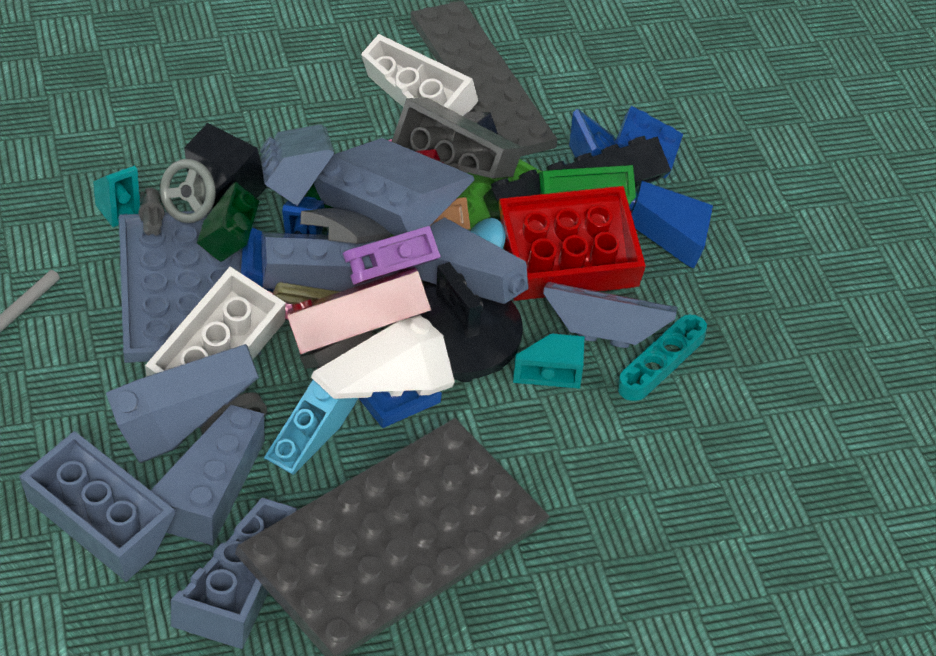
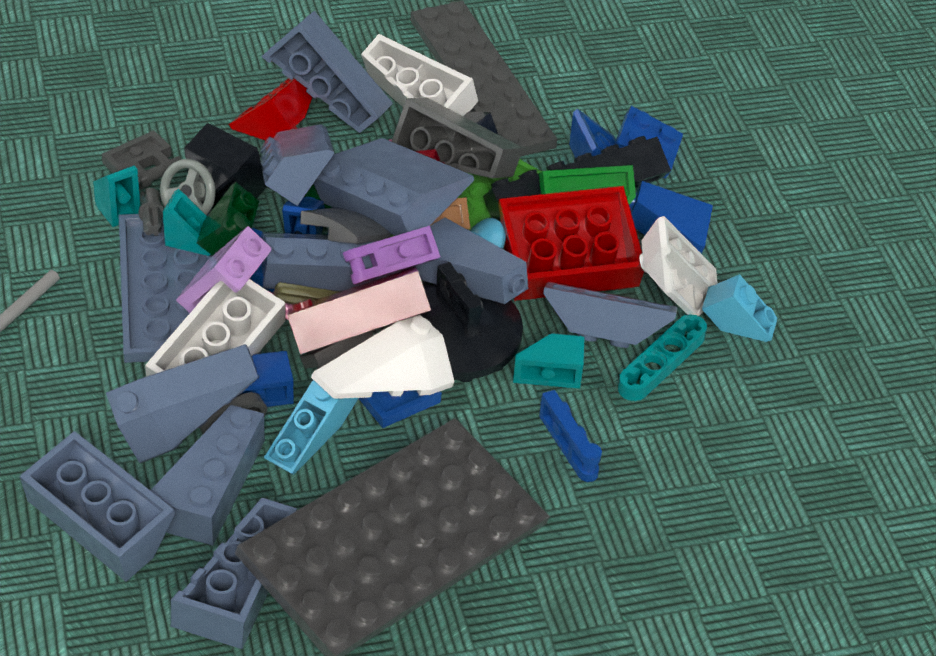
(141, 152): none -> dark grey plate
(183, 223): none -> teal slope
(231, 264): none -> lavender panel
(274, 379): none -> blue slope
(275, 112): none -> red wedge
(329, 72): none -> sand blue wedge
(570, 436): none -> blue plate
(677, 266): none -> white wedge
(739, 310): none -> medium azure slope

